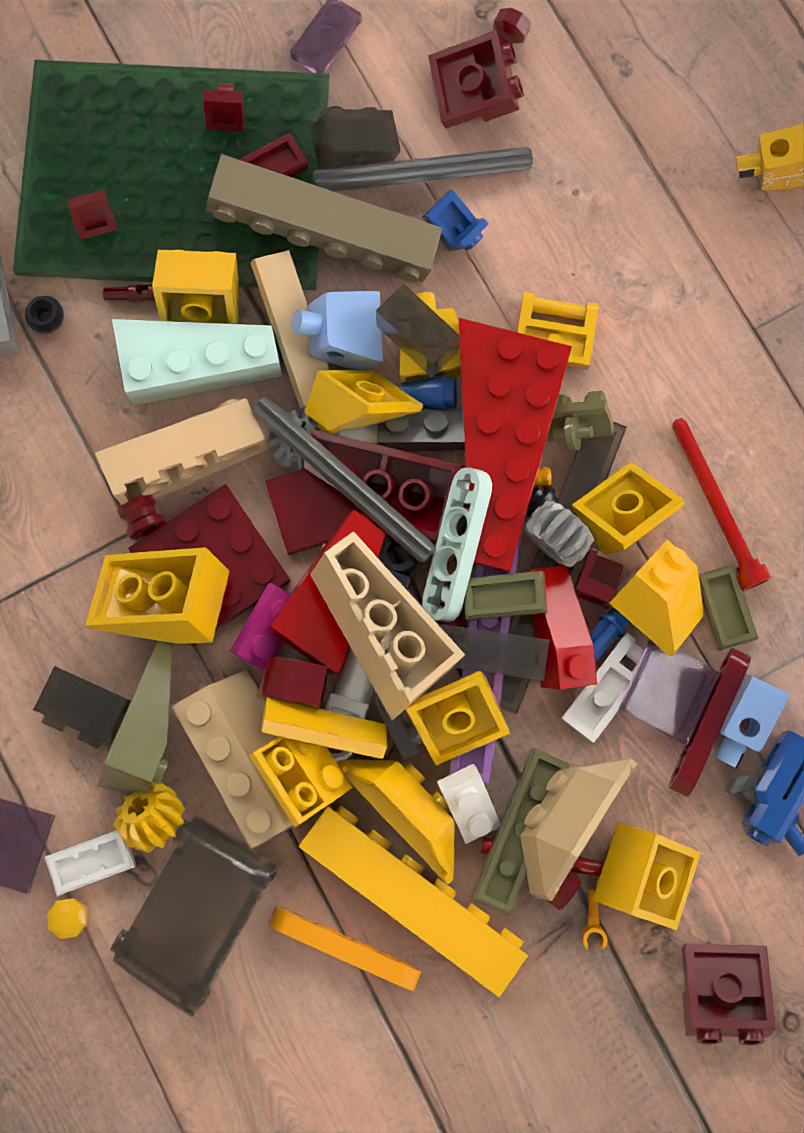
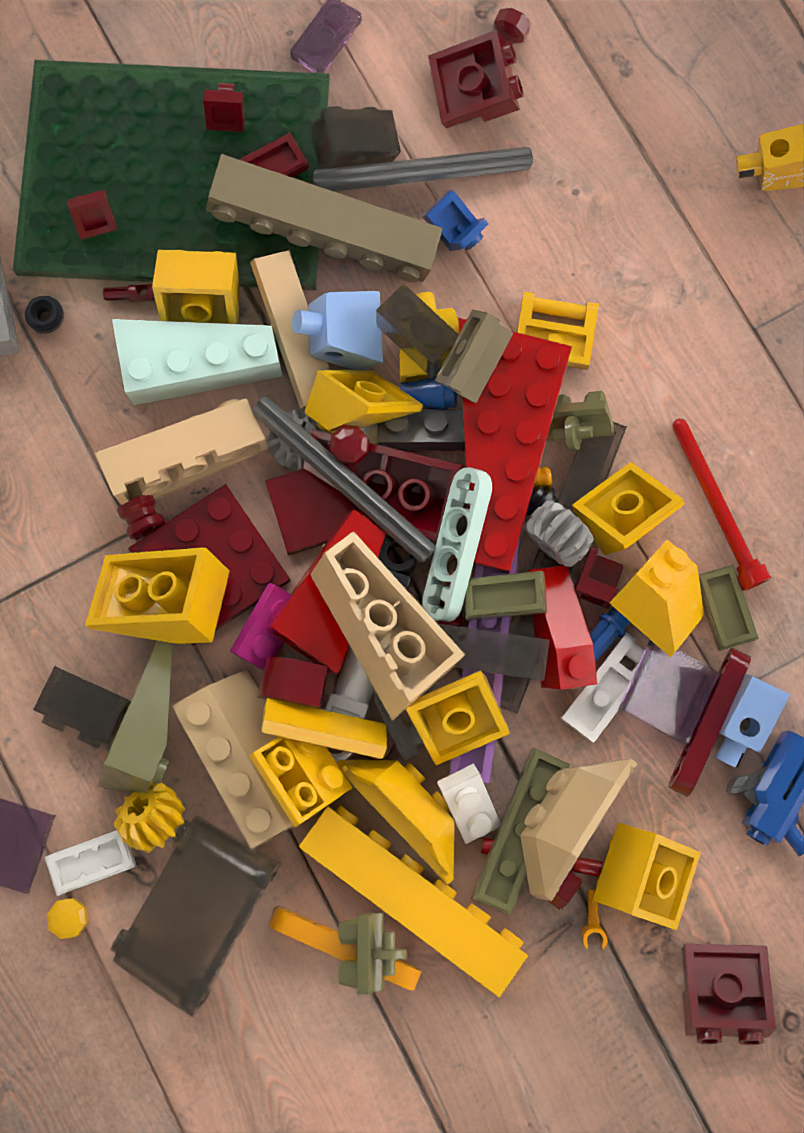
(349, 444): none -> dark red tile
(374, 953): none -> olive hips
(474, 355): none -> dark tan panel

